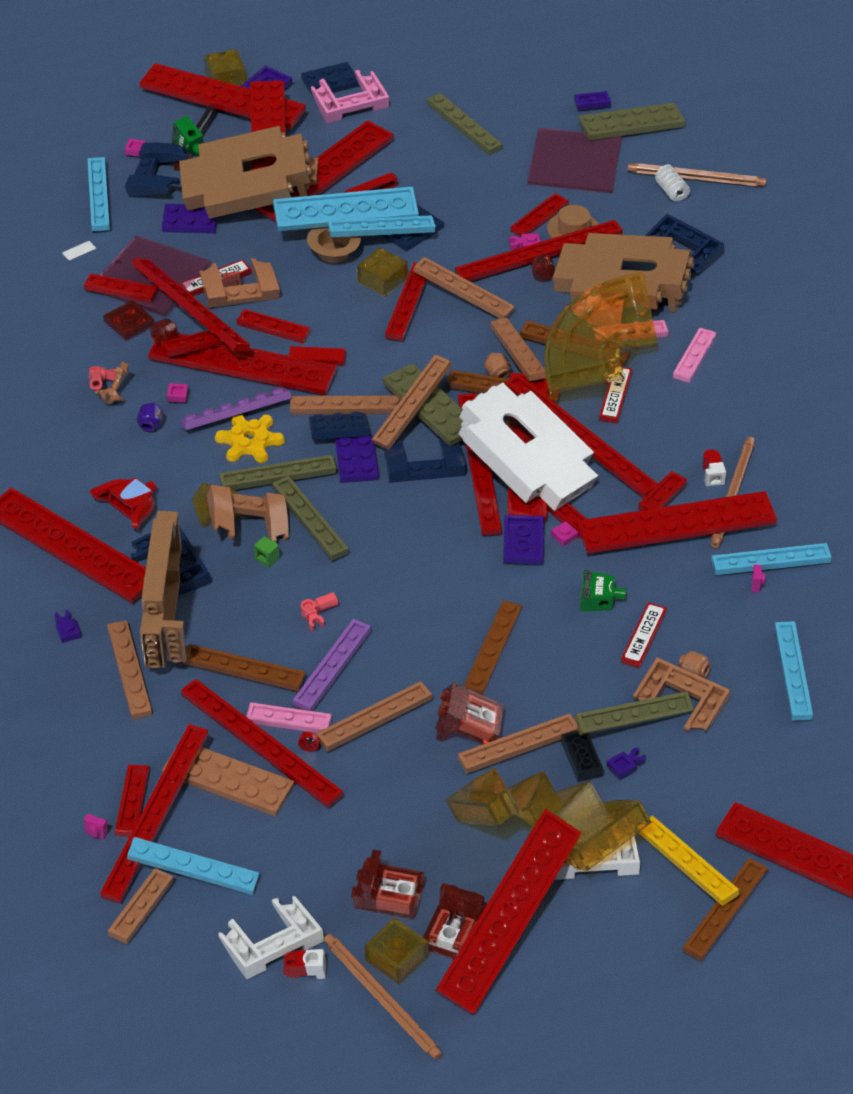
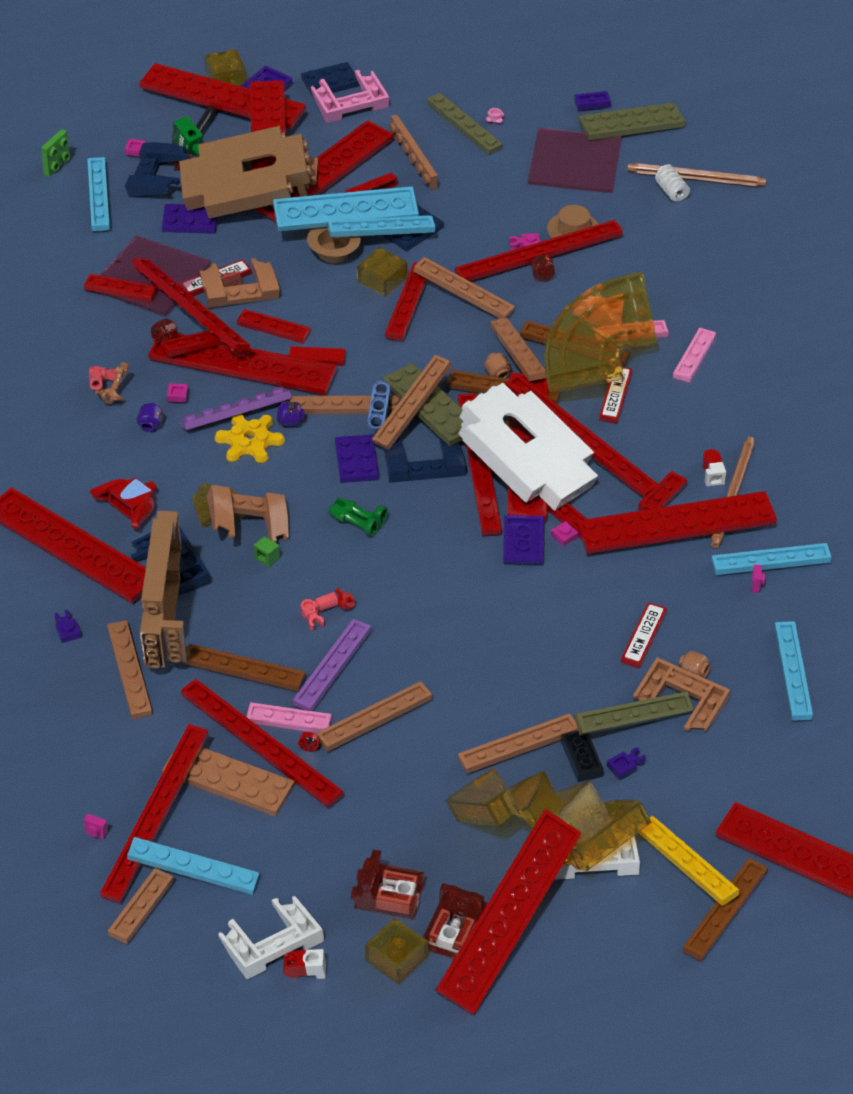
(55, 152): none -> bright green plate
(79, 250): white sticker -> none
(129, 319): clear red plate -> none
(132, 799): red tile -> none
(271, 473): olive plate -> none
(290, 414): none -> dark purple head
(311, 518): olive plate -> none
(338, 425): dark blue plate -> none
(345, 599): none -> red piece
(347, 510): none -> green piece
(378, 401): none -> medium blue beam
(383, 996): nougat piece -> none
(414, 152): none -> nougat plate
(468, 715): clear red brick -> none
(493, 647): dark orange plate -> none
(495, 115): none -> bright pink plate
(539, 215): red tile -> none
(599, 591): green torso -> none
(602, 259): medium nougat panel -> none
(707, 248): dark blue wedge -> none

